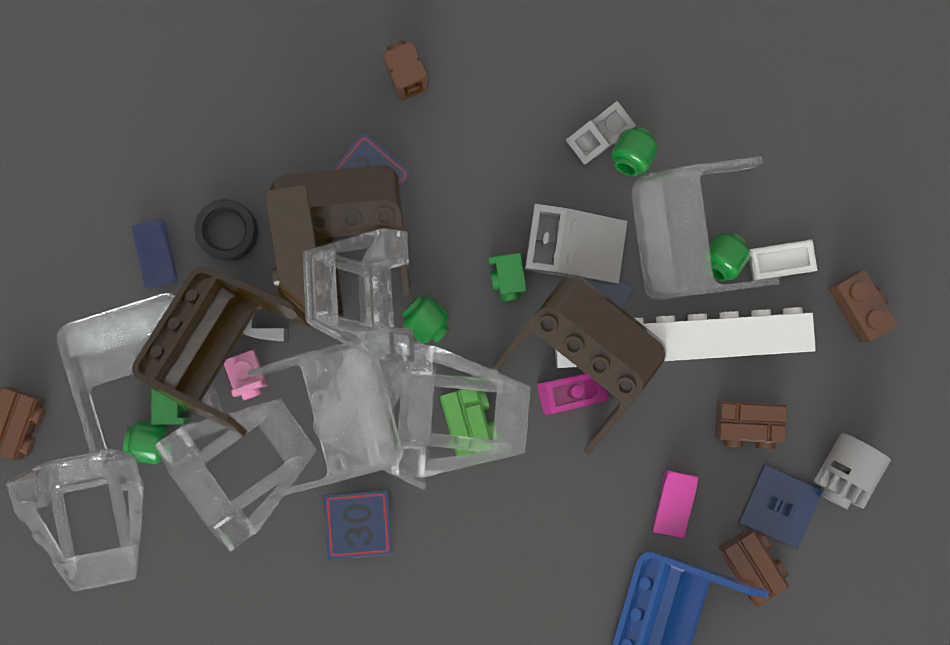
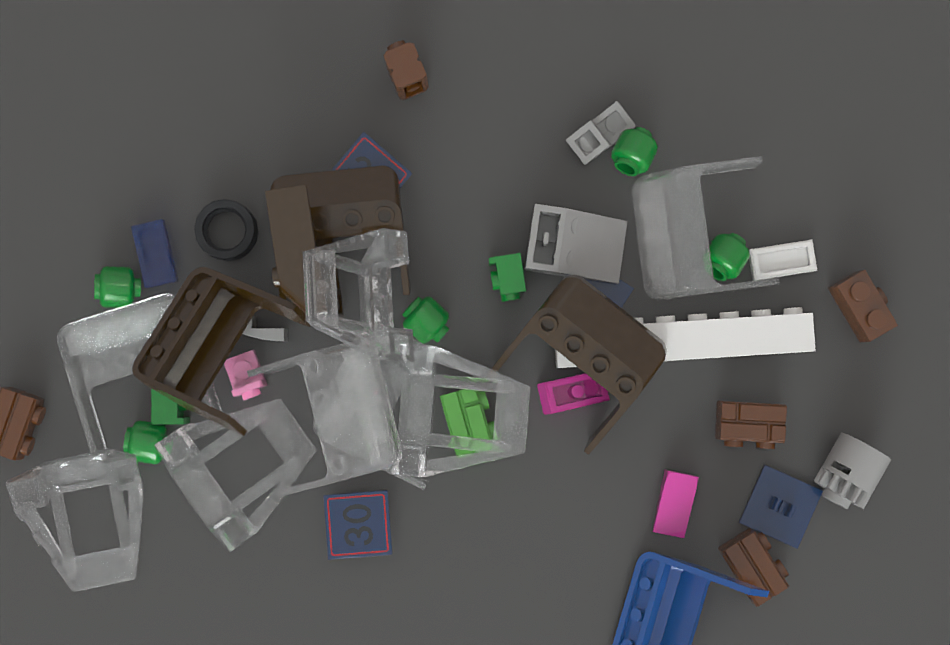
(116, 286): none -> green head

